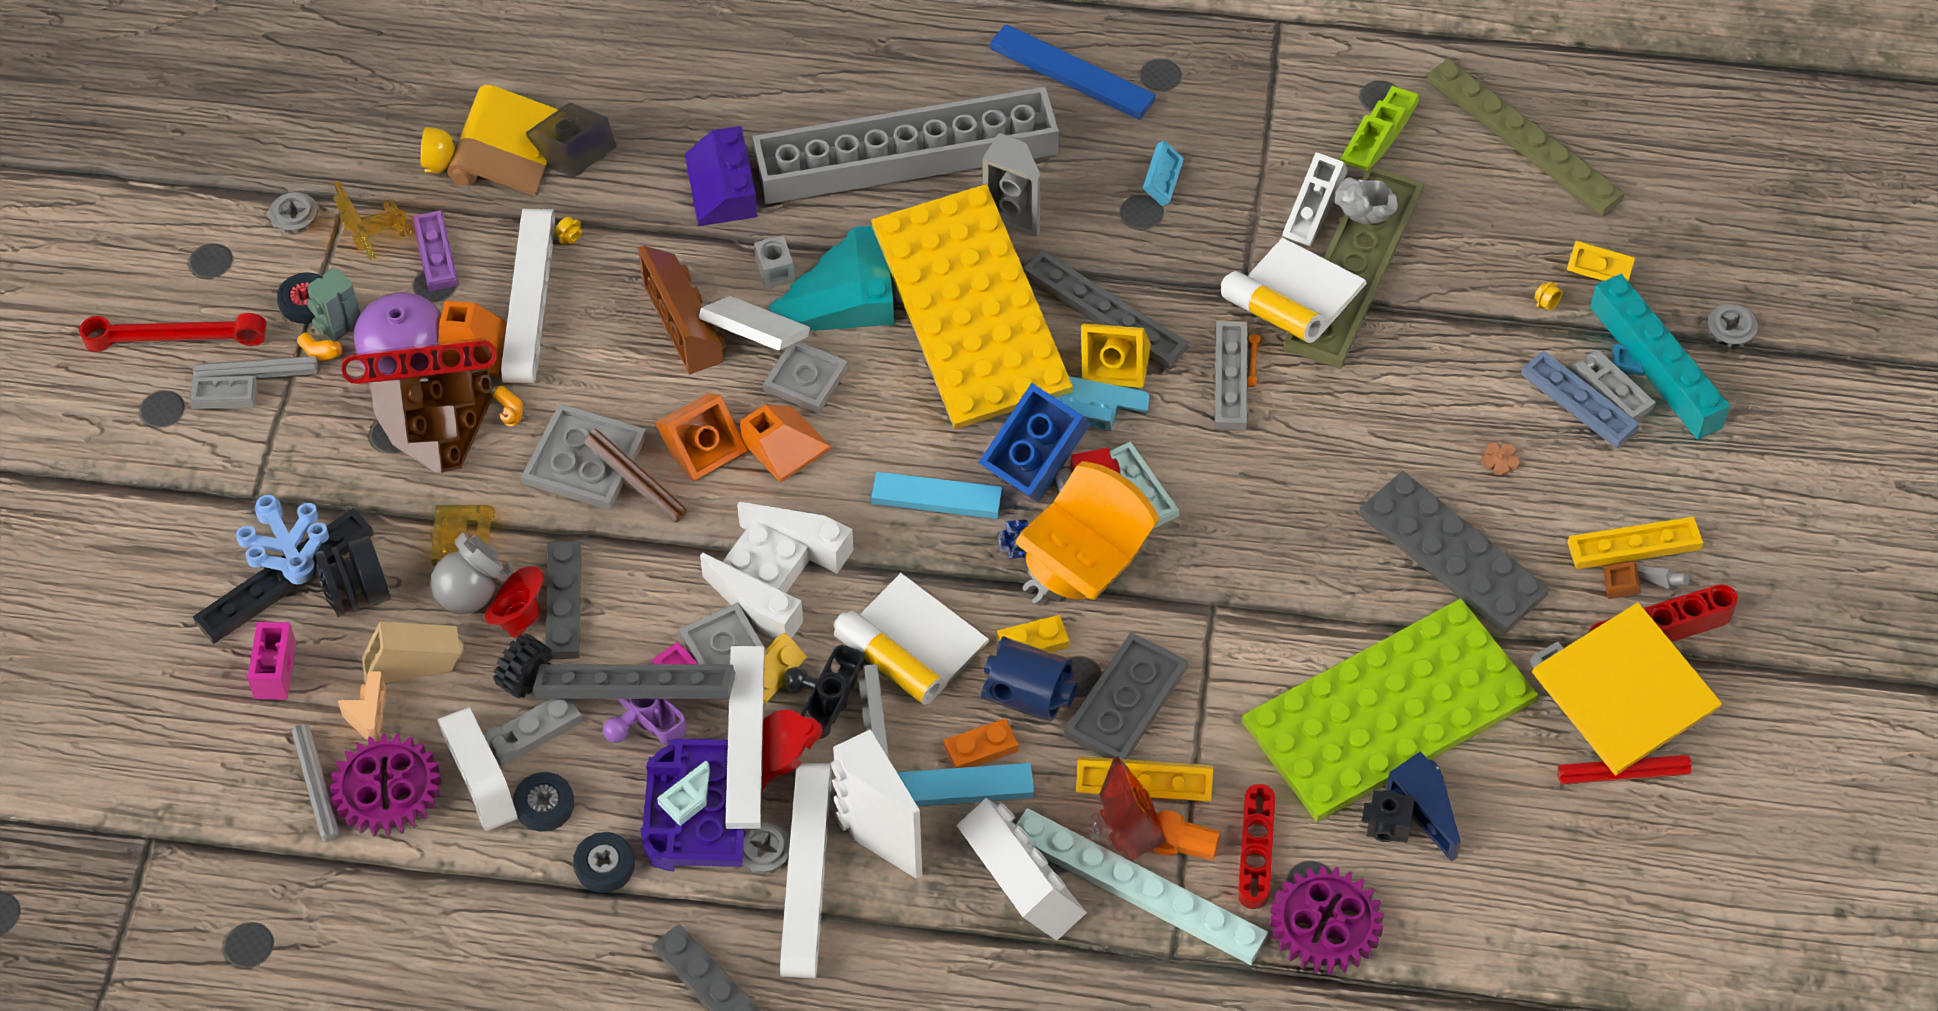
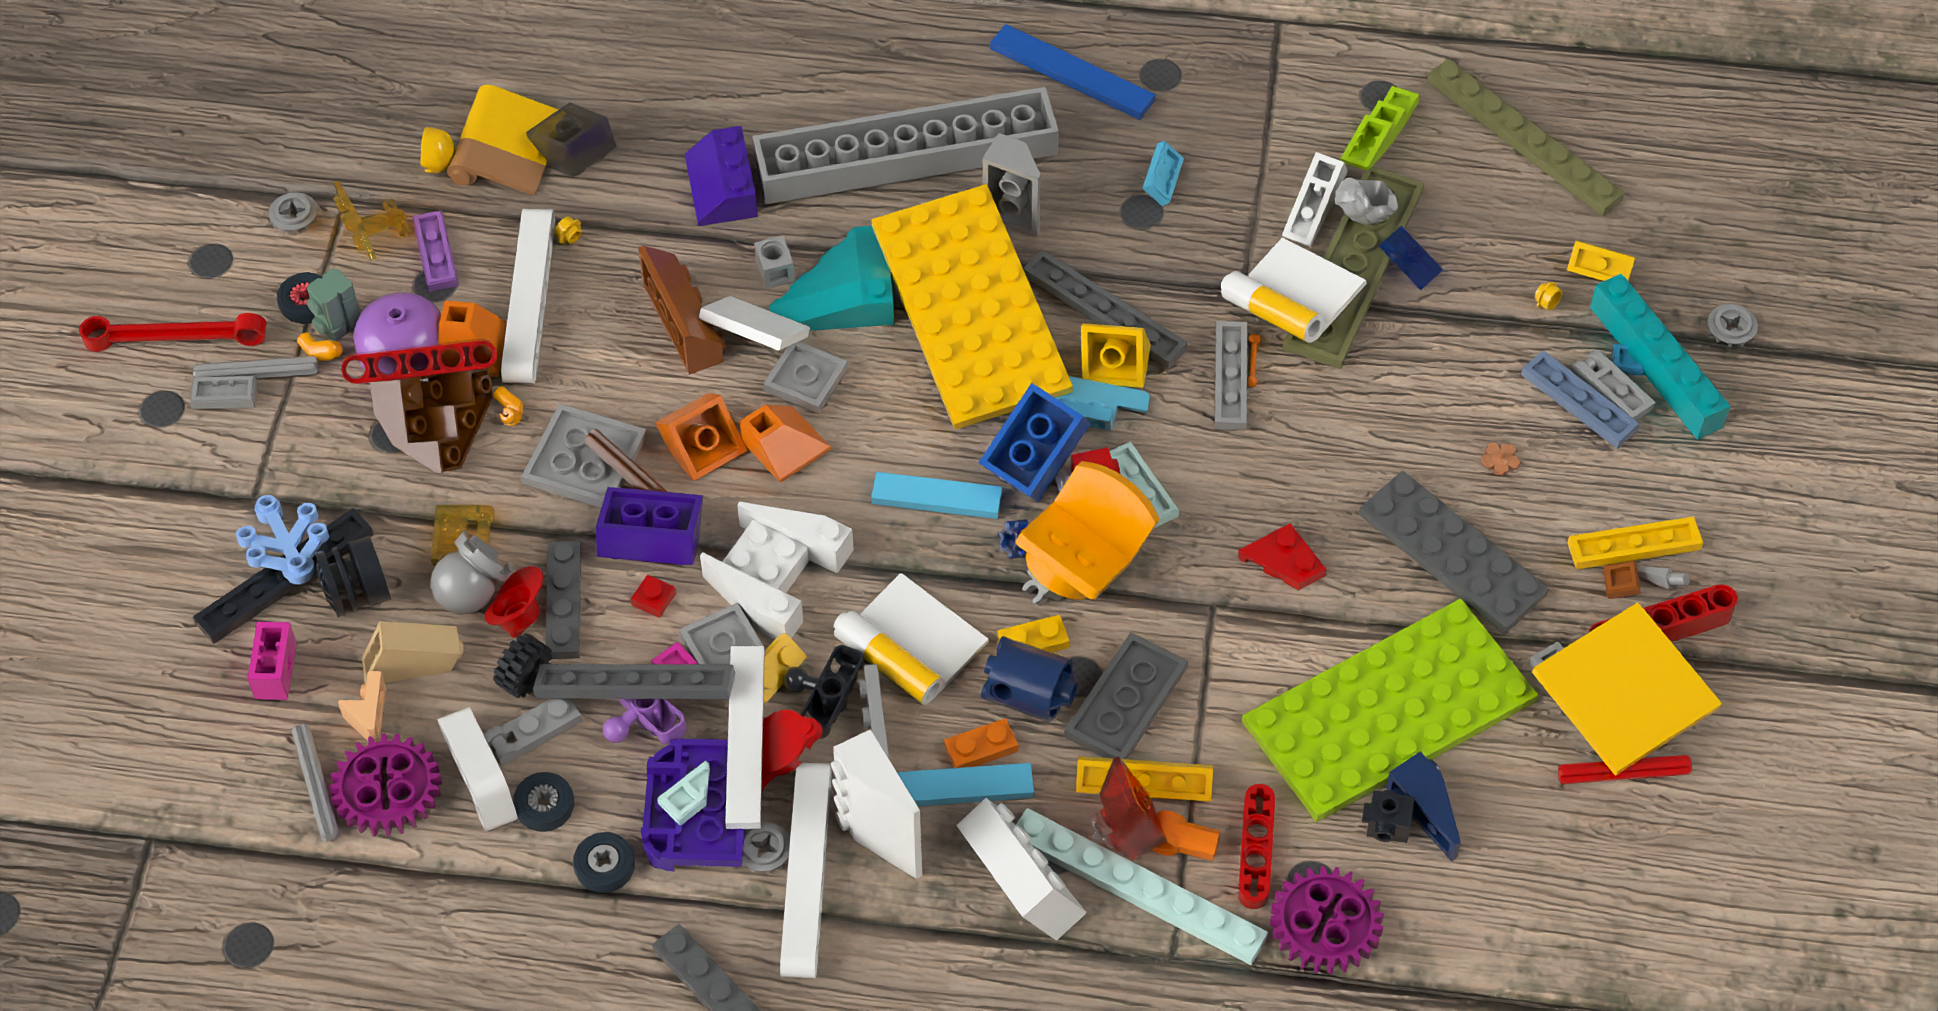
(649, 526): none -> dark purple slope
(653, 596): none -> red plate
(1285, 557): none -> red wing
(1411, 257): none -> clear blue plate

